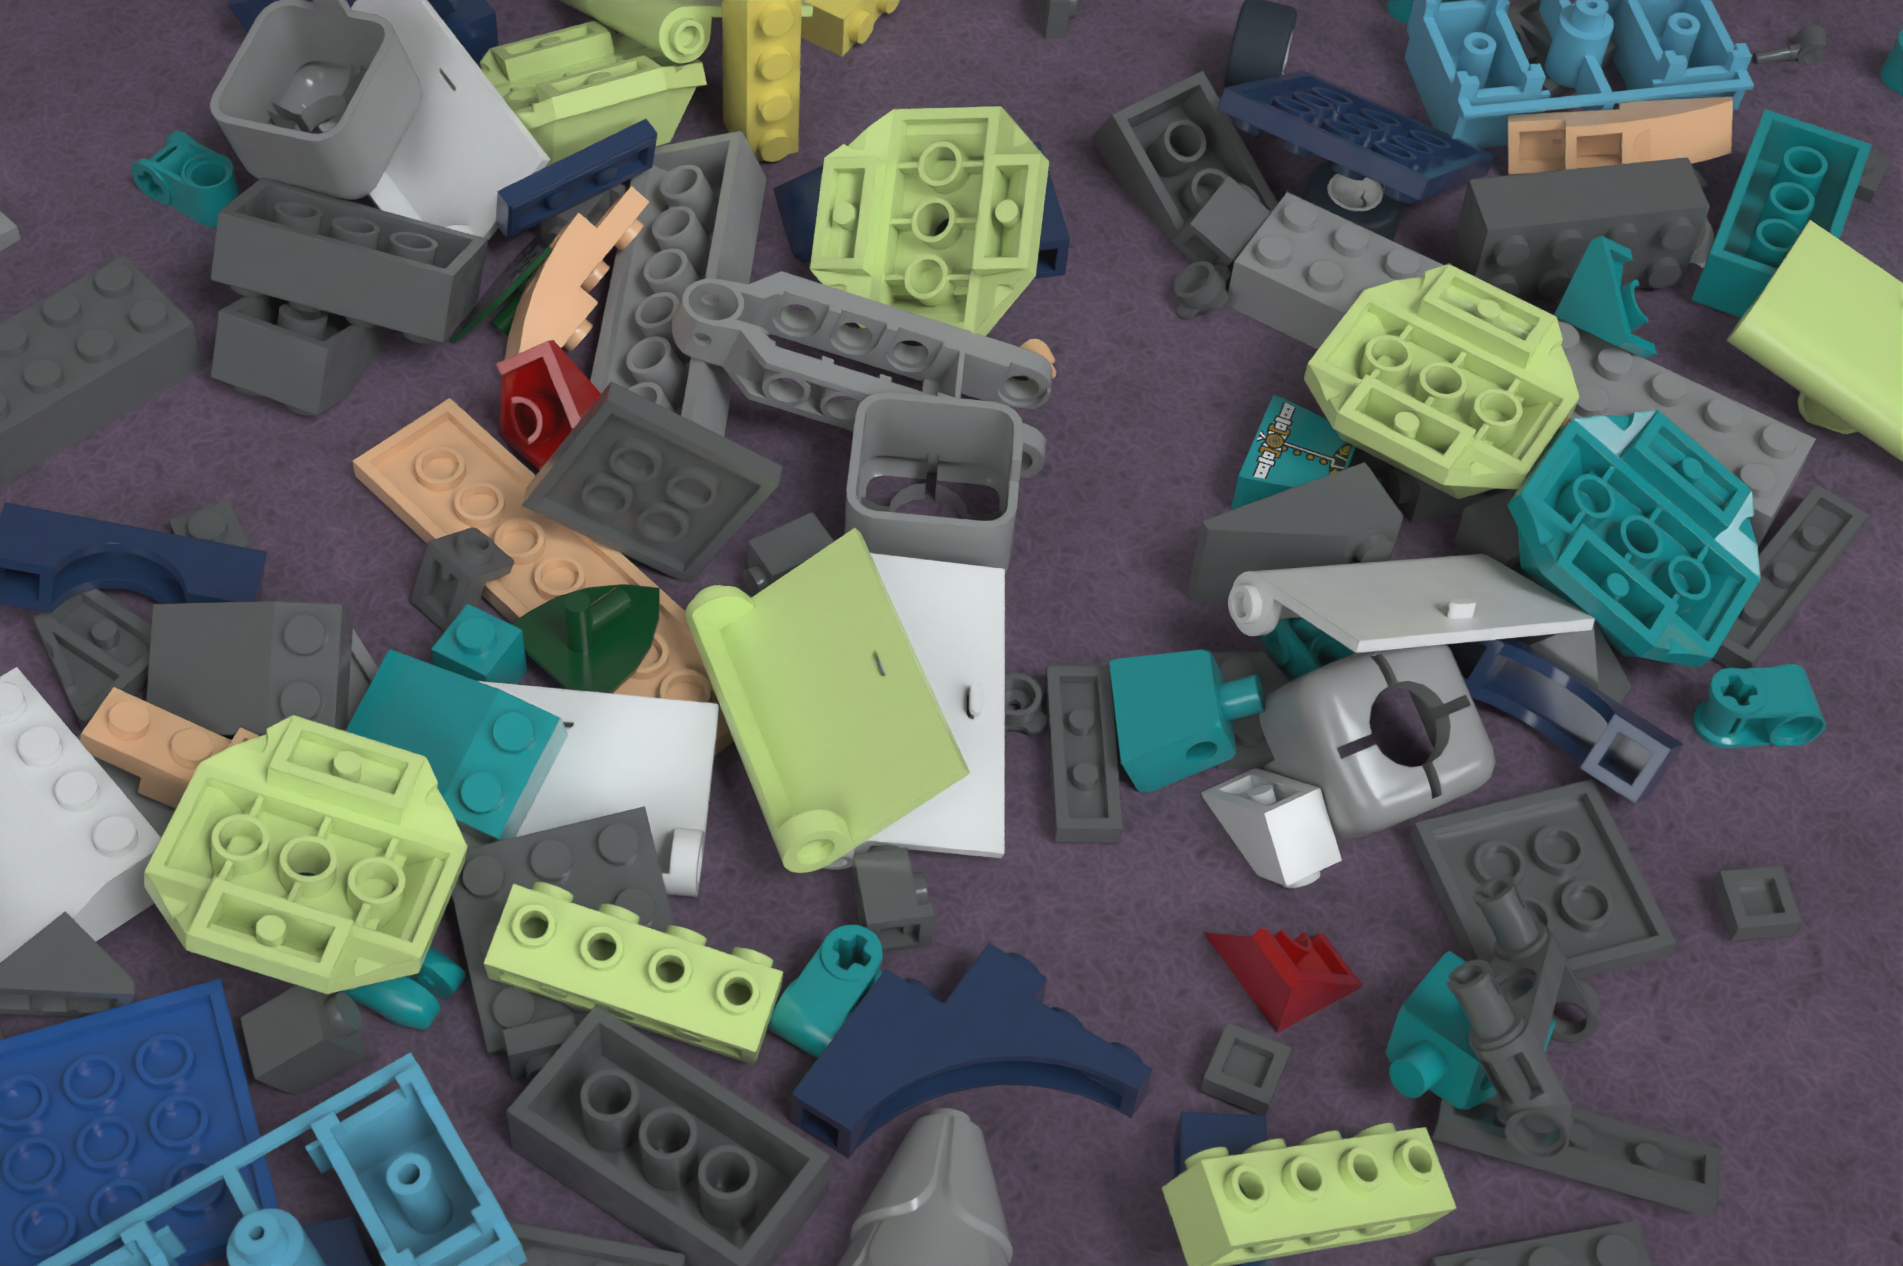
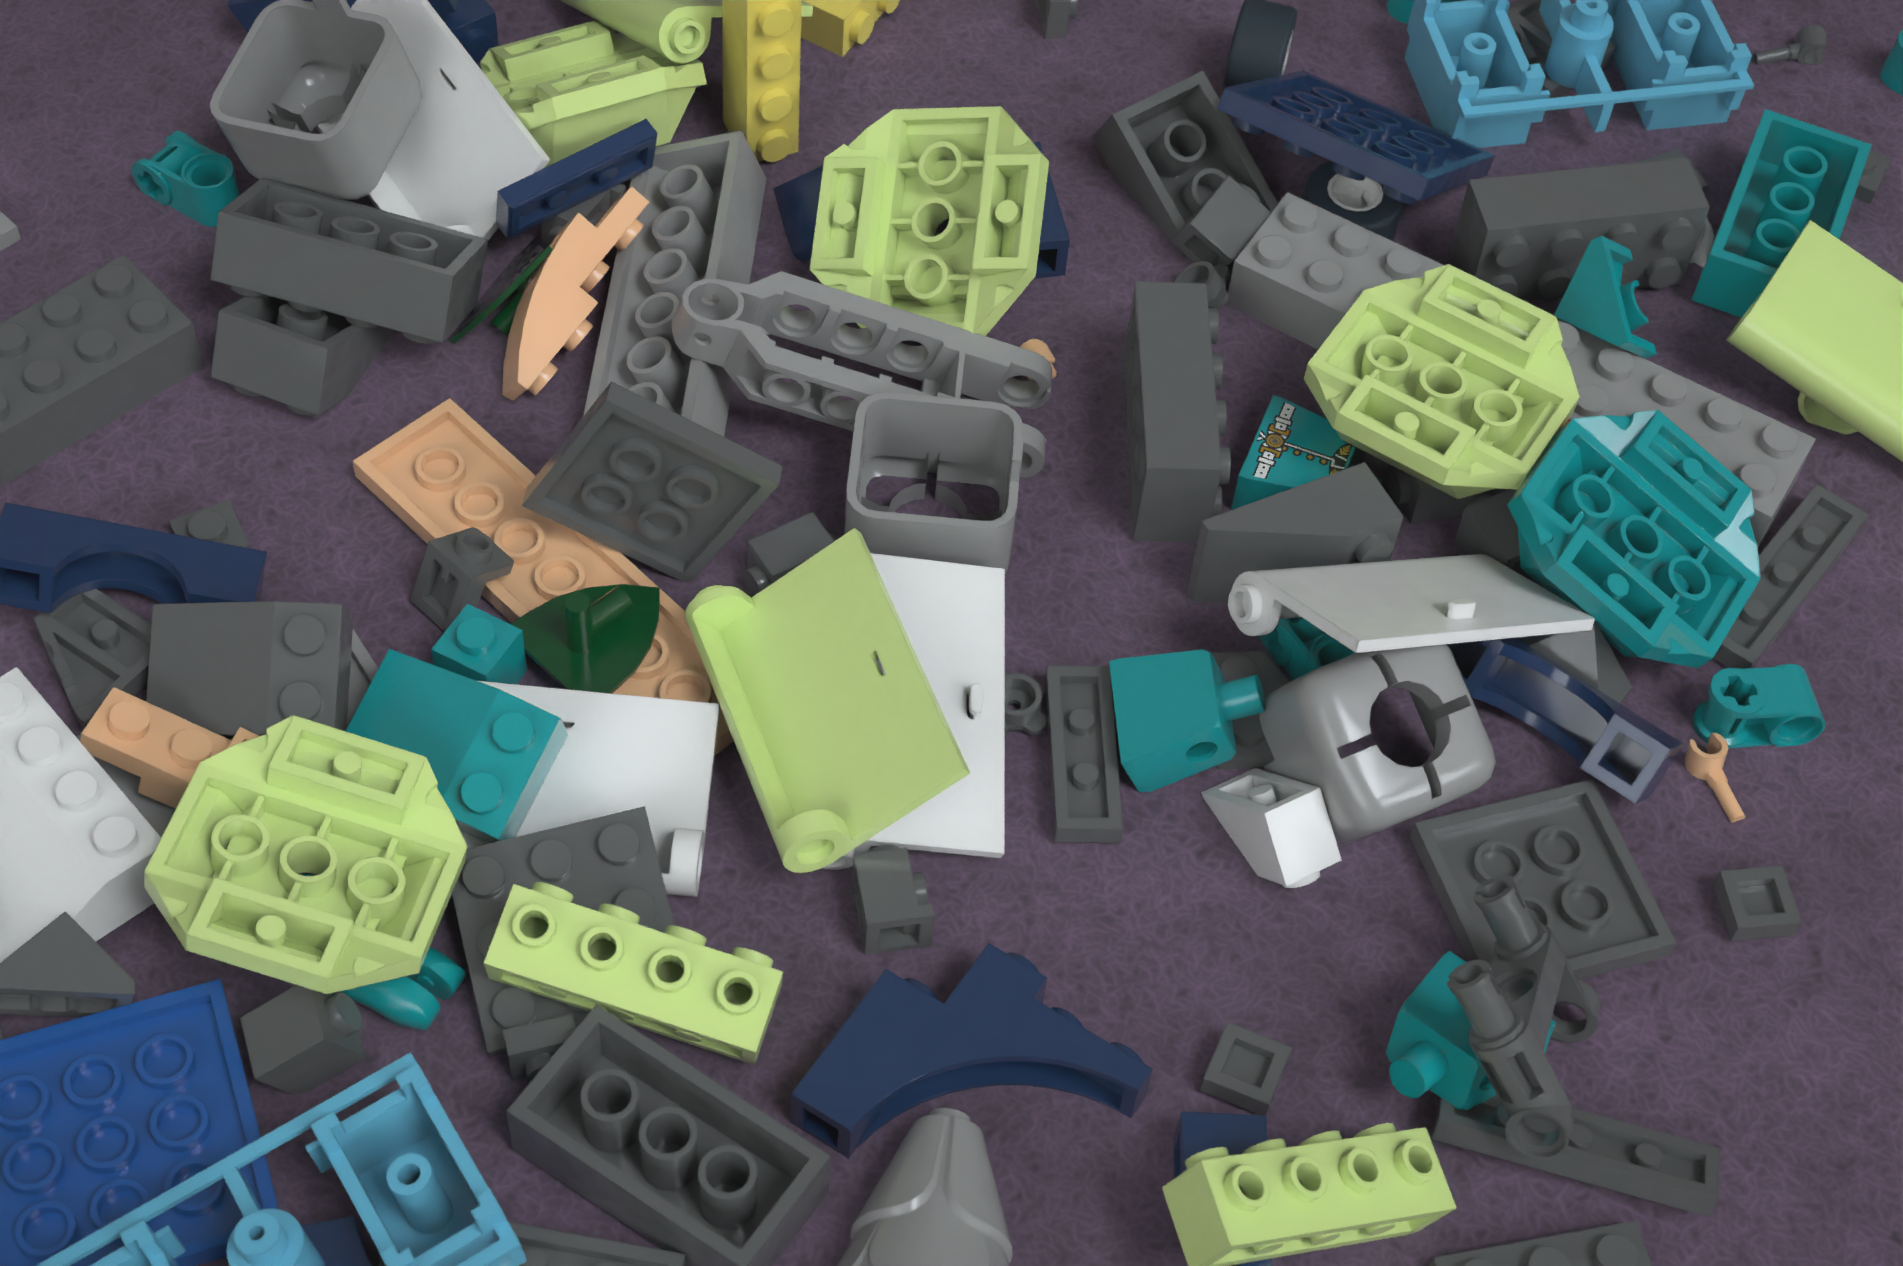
(541, 400): red slope -> none
(824, 993): teal piece -> none
(1174, 411): none -> dark grey brick
(1286, 975): red slope -> none
(1622, 136): light nougat slope -> none
(1709, 768): none -> light nougat hand

